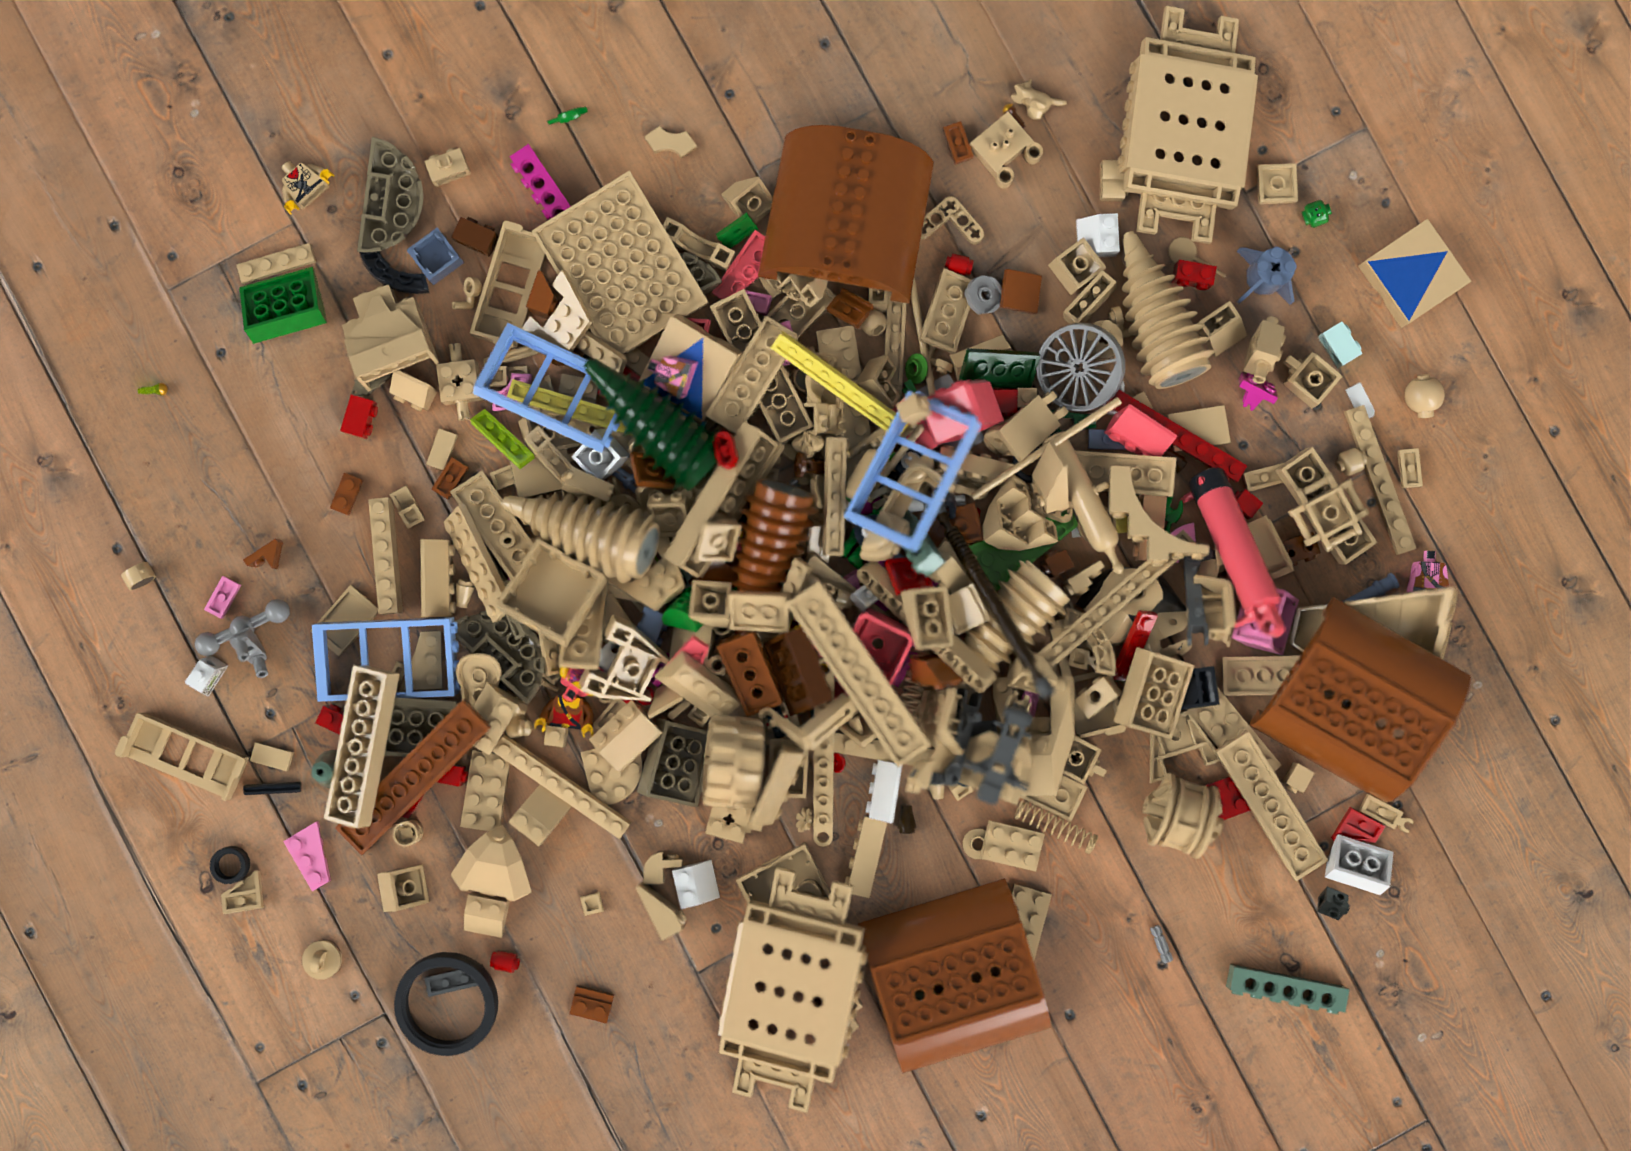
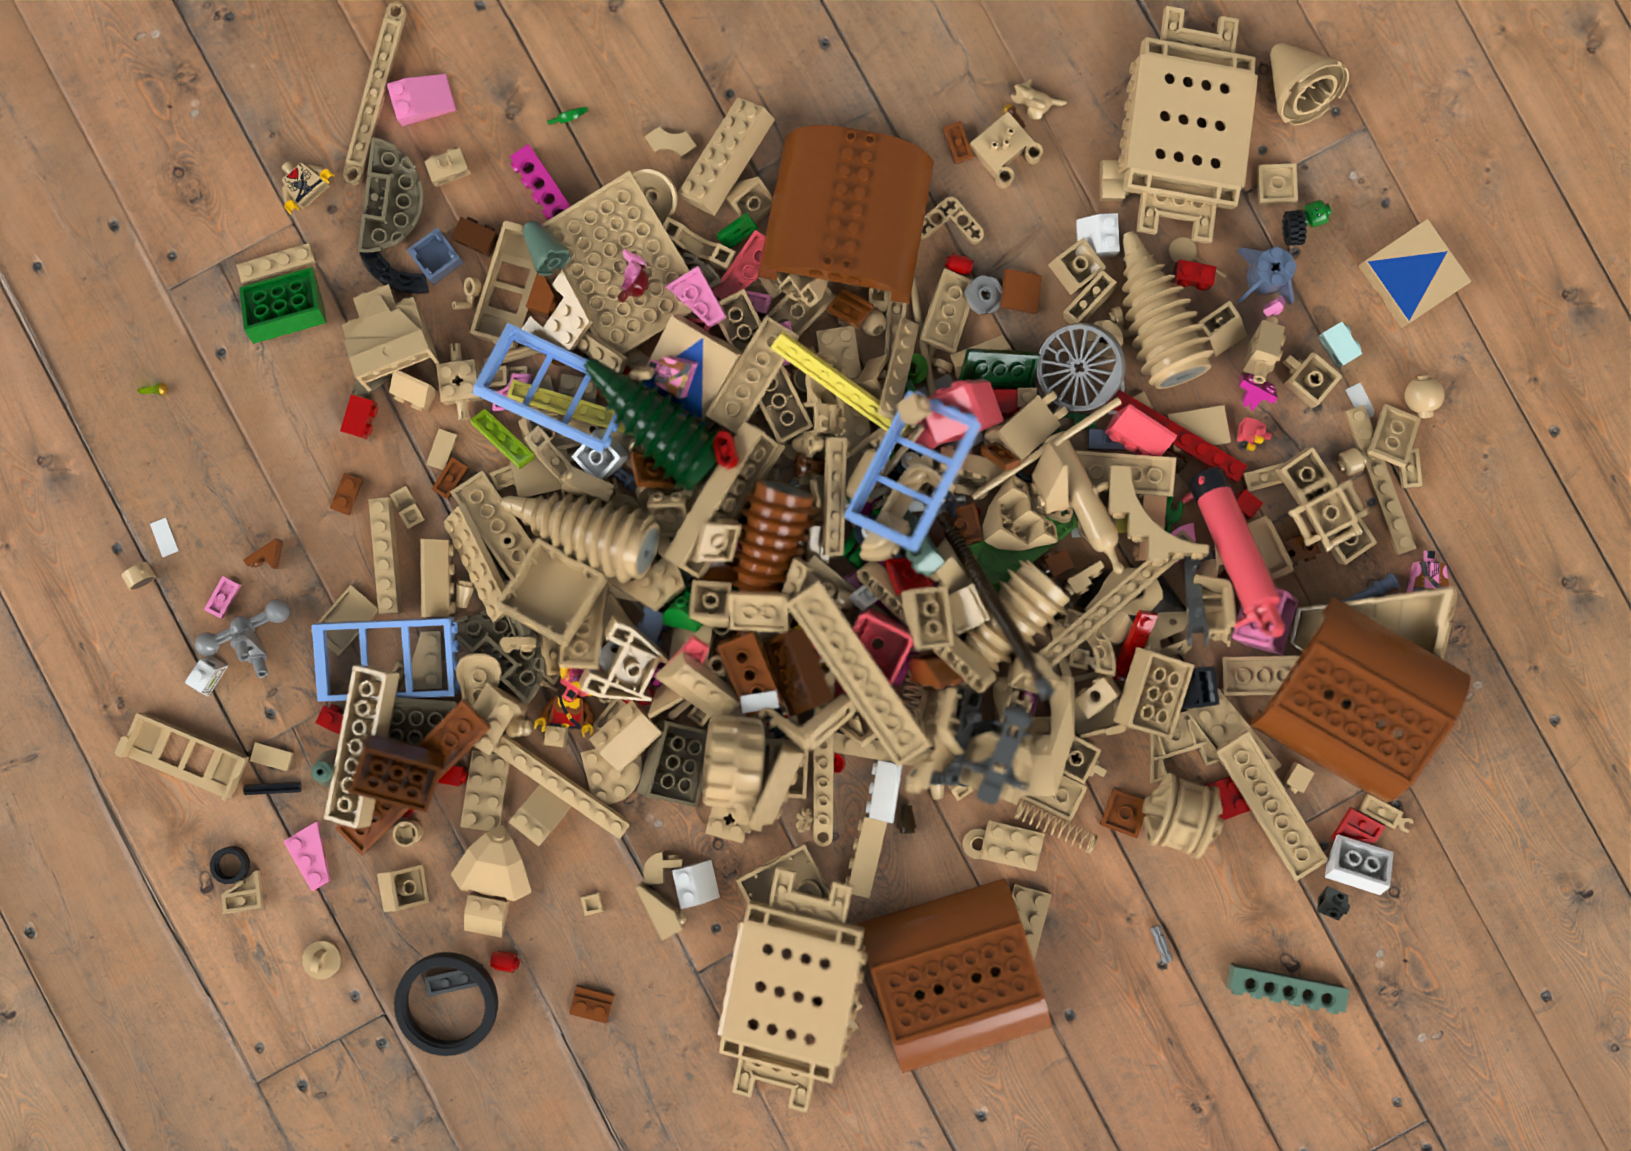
(164, 537): none -> white sticker
(374, 93): none -> tan plate
(397, 773): none -> reddish brown slope
(421, 98): none -> bright pink slope
(525, 644): none -> tan plate
(545, 250): none -> sand green cone
(635, 277): none -> hair
(642, 373): none -> tan tile
(656, 181): none -> tan dish
(698, 296): none -> bright pink wing
(726, 156): none -> tan brick
(758, 701): none -> white sticker
(898, 368): none -> tan plate
(1000, 456): none -> dark orange plate
(1123, 813): none -> dark orange tile
(1252, 431): none -> coral piece
(1275, 306): none -> bright pink plate
(1294, 227): none -> black tyre
(1305, 82): none -> tan cone
(1394, 436): none -> tan plate

